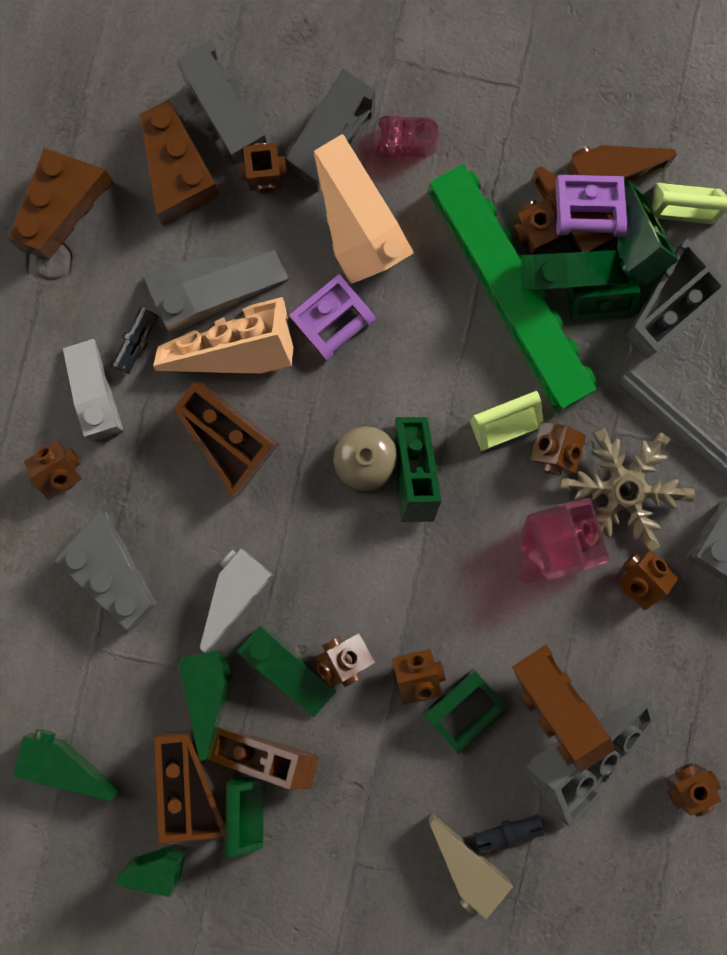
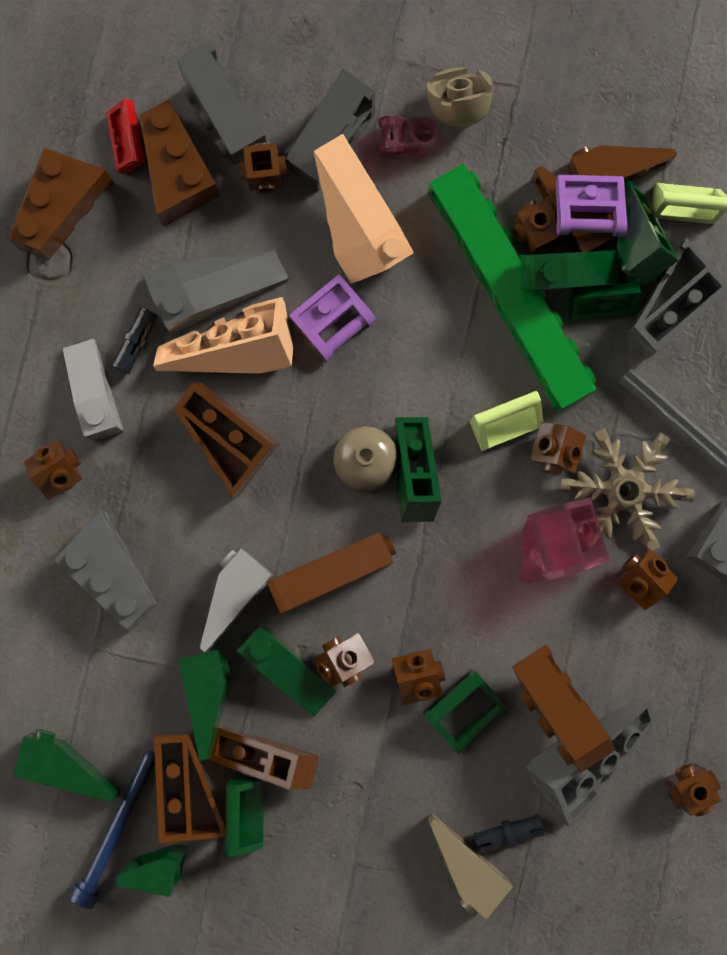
(85, 892): none -> dark blue piece
(125, 136): none -> red plate
(331, 571): none -> reddish brown slope
(460, 97): none -> dark tan cylinder

